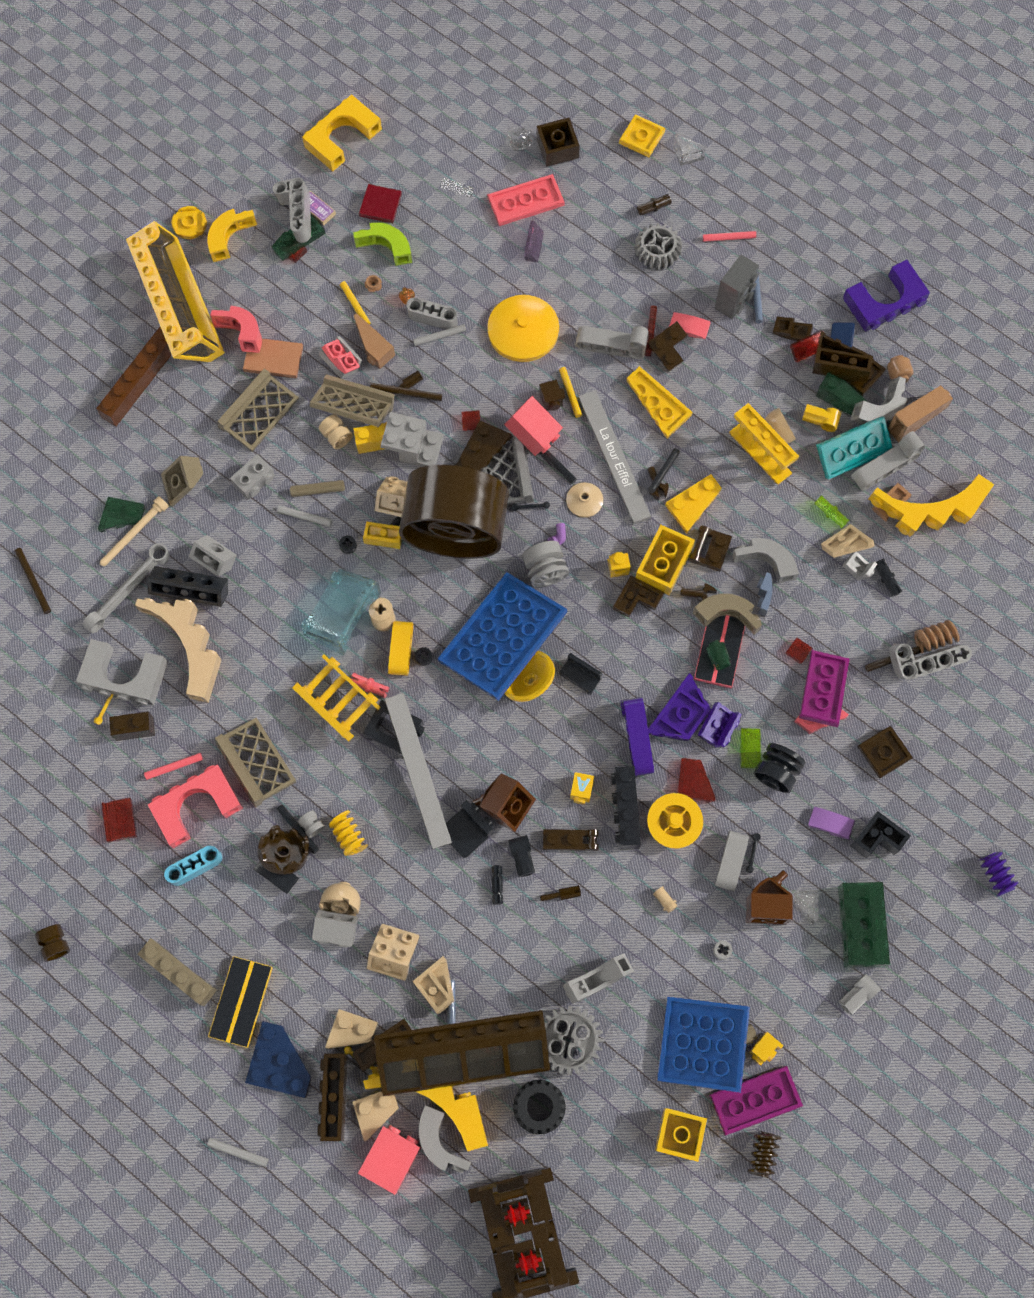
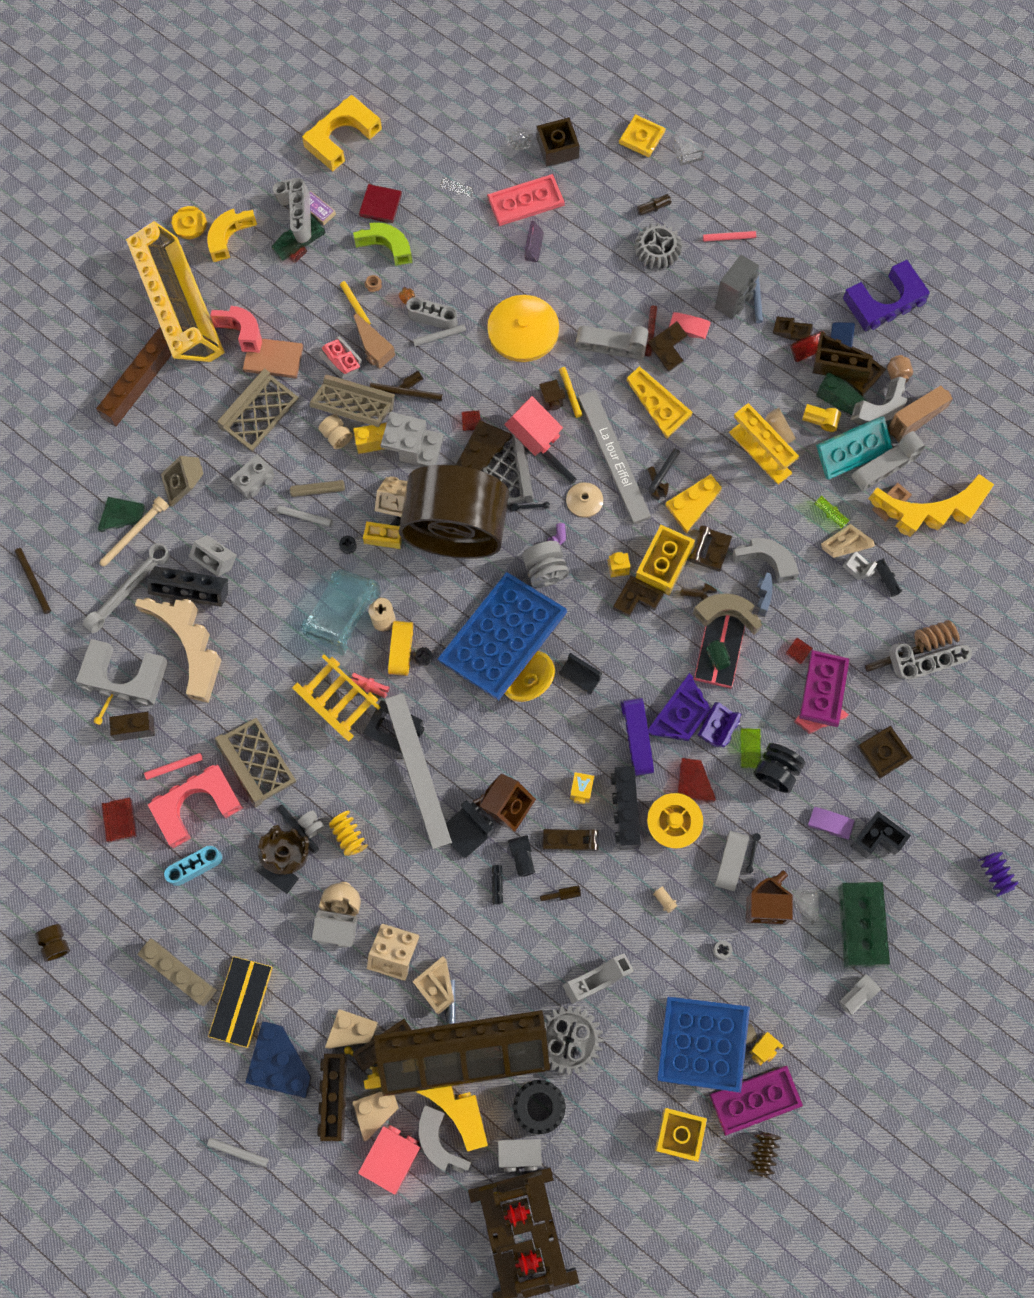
(519, 1154): none -> light grey brick

